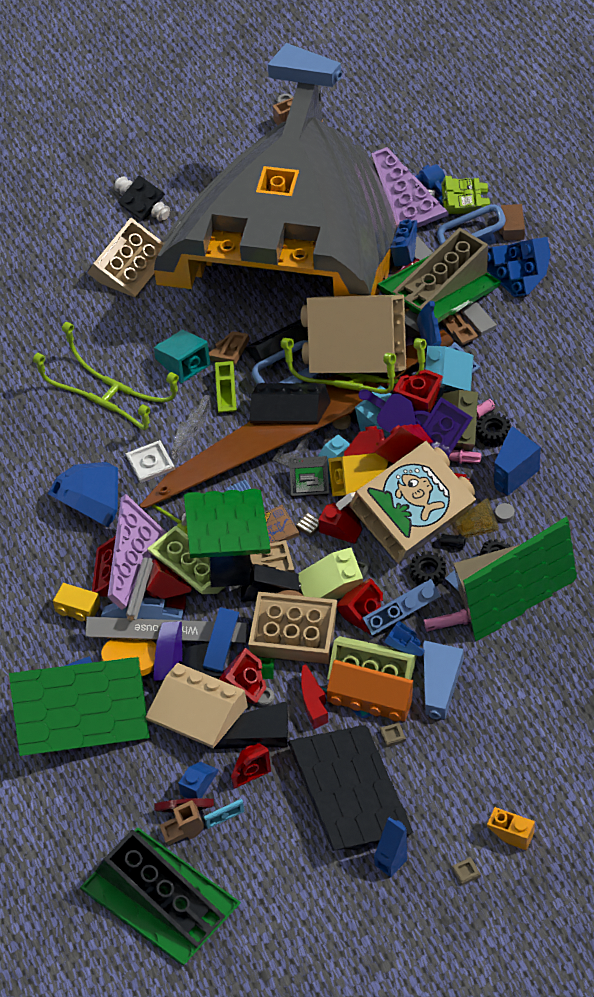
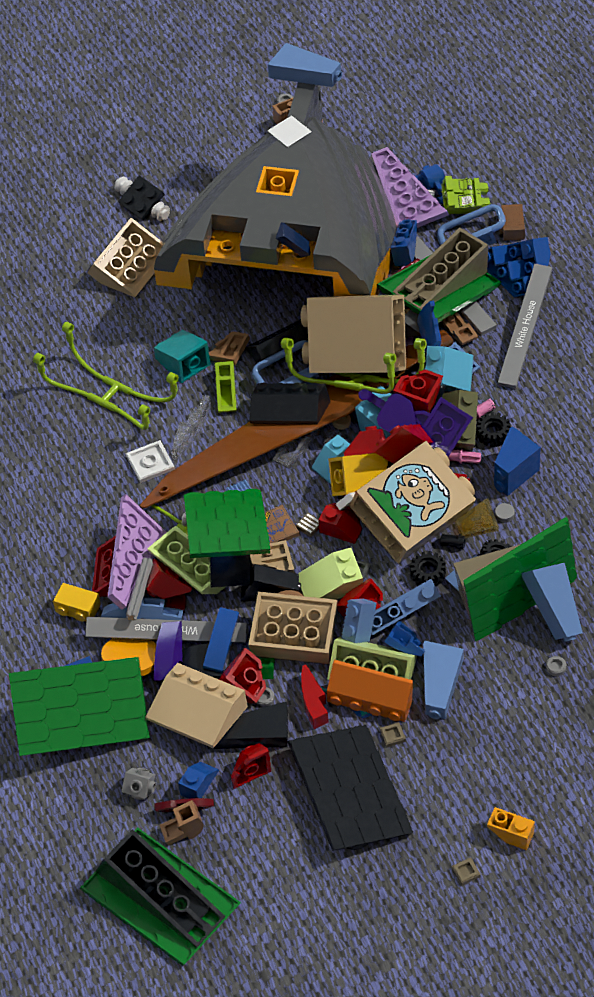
(90, 490): blue brick -> none
(139, 783): none -> light grey brick
(223, 813): medium azure slope -> none
(289, 131): none -> white sticker
(293, 240): none -> dark blue slope
(309, 476): tile -> none
(358, 620): none -> medium blue brick
(392, 847): blue slope -> none
(447, 620): bright pink pin -> none
(525, 326): none -> light grey tile
(555, 600): none -> medium blue slope
(556, 666): none -> light grey tile

